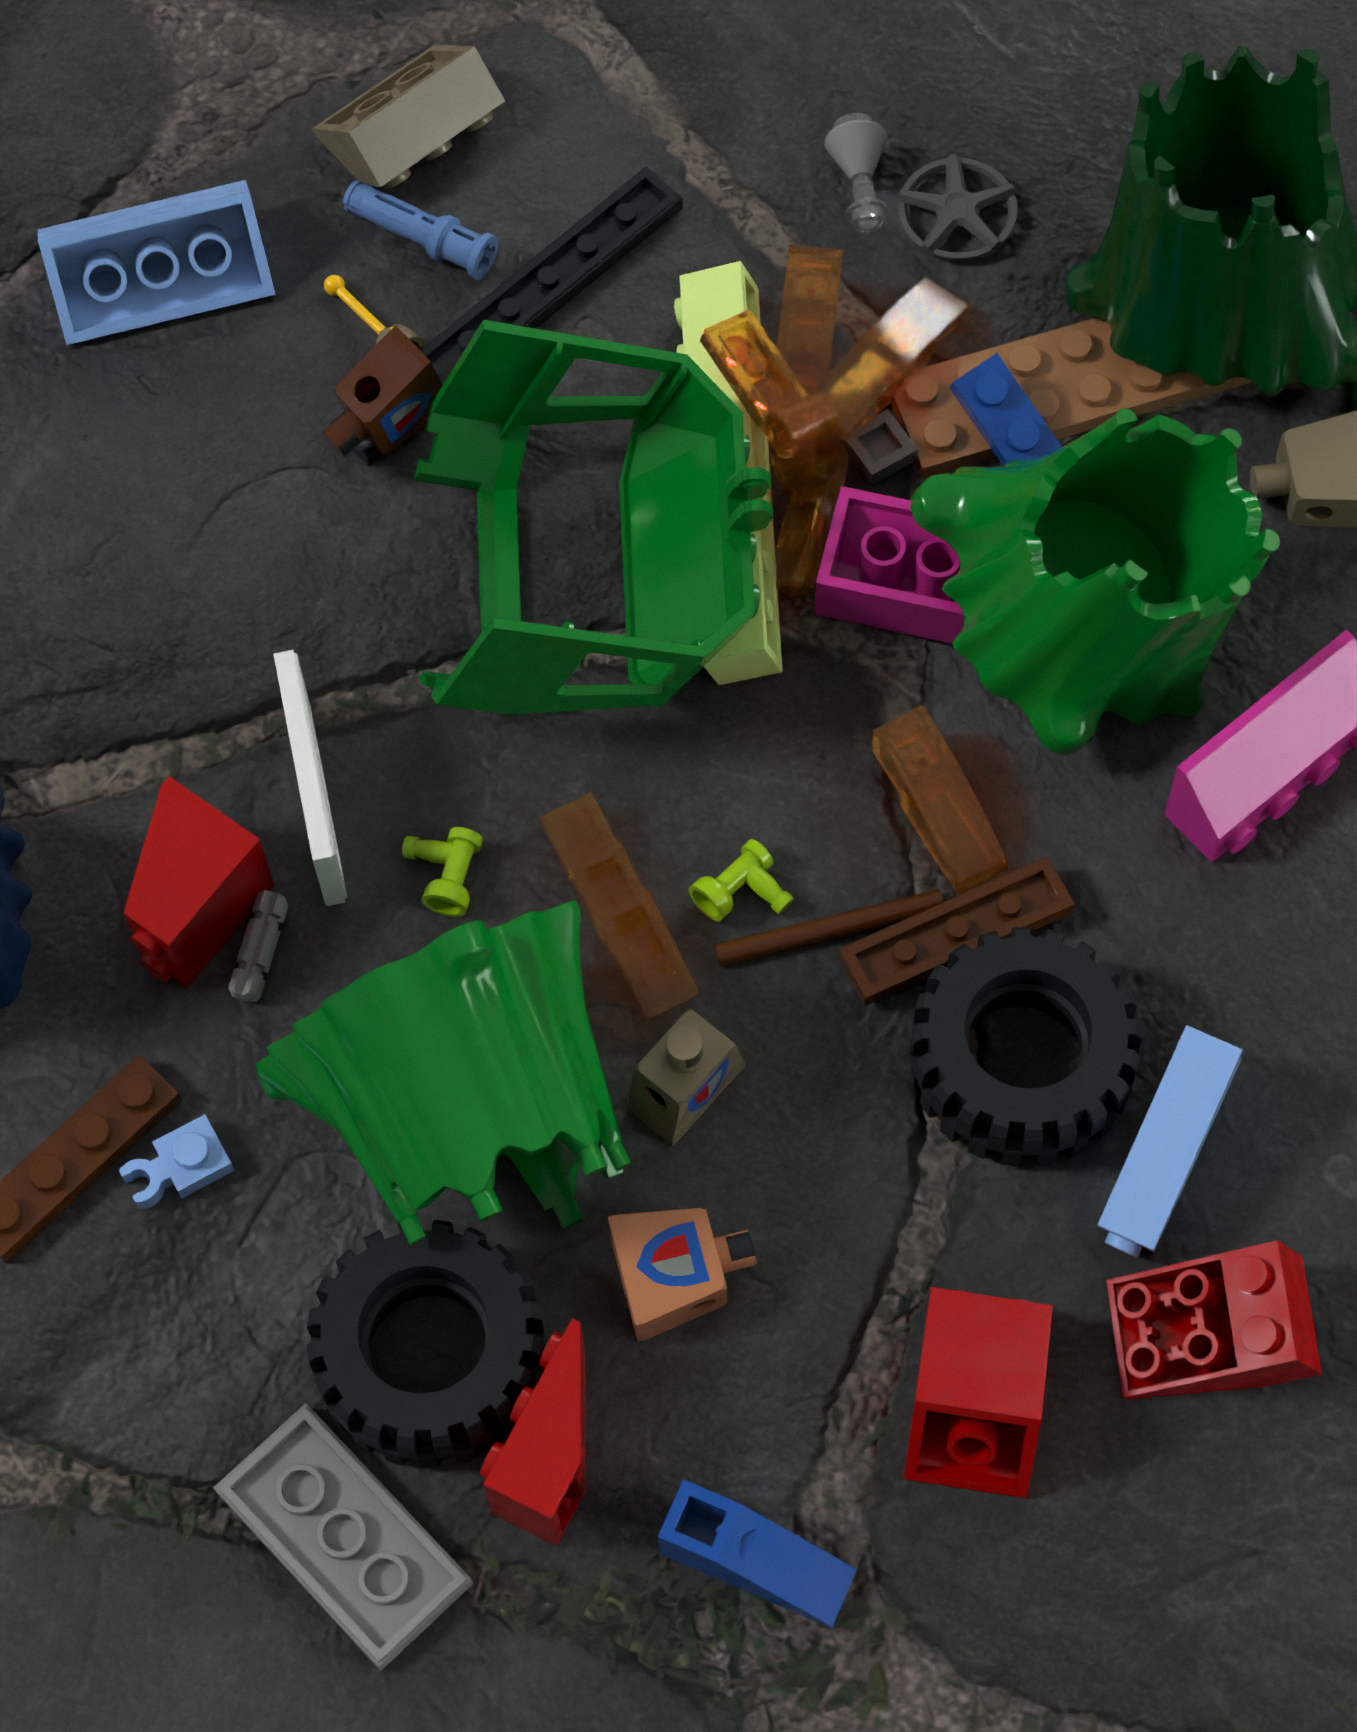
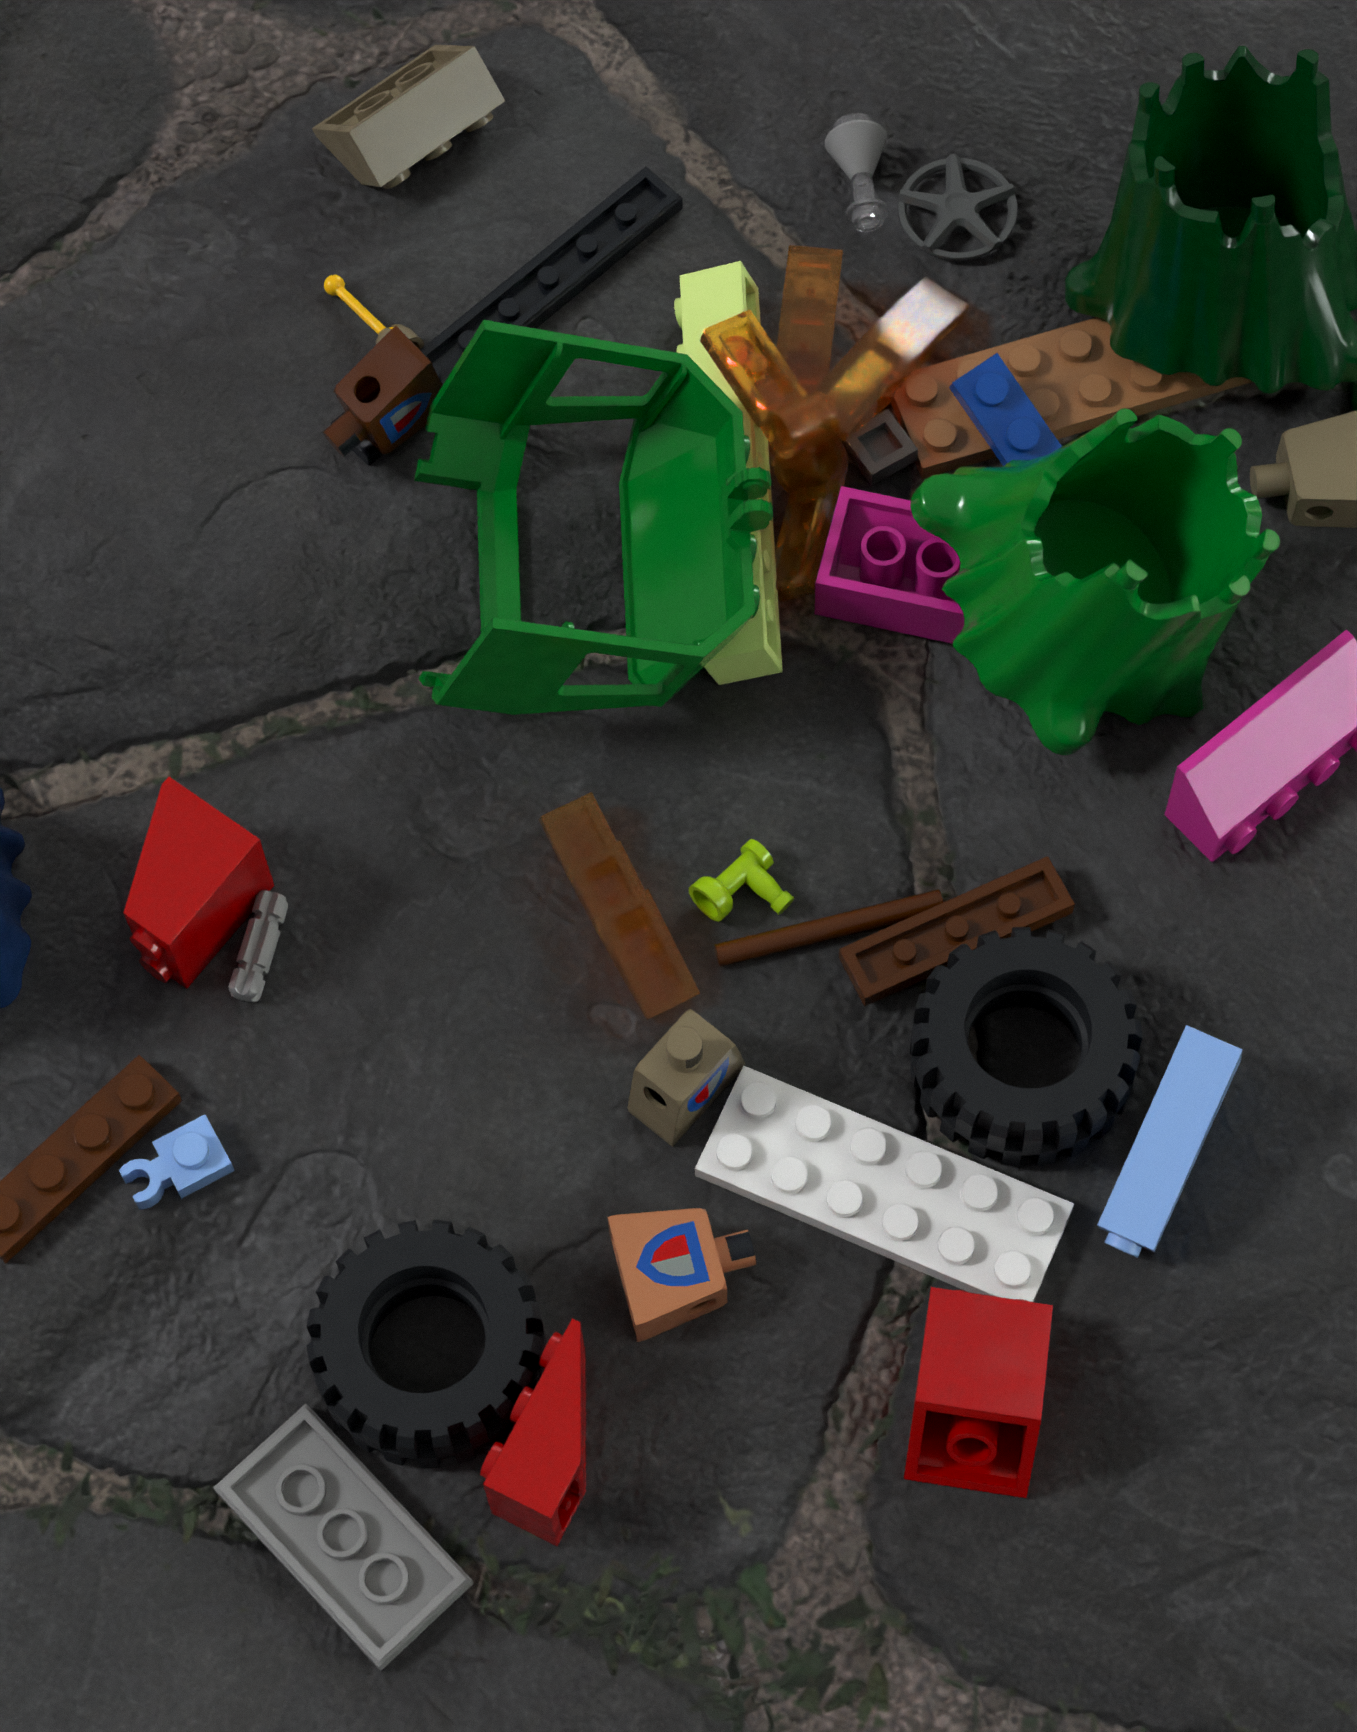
(155, 262): light blue slope -> none
(310, 778): white tile -> none
(440, 236): medium blue pin -> none
(446, 895): lime piece -> none
(460, 1061): green piece -> none
(753, 1554): blue slope -> none
(883, 1189): none -> white plate
(938, 799): clear orange slope -> none
(1214, 1324): red slope -> none

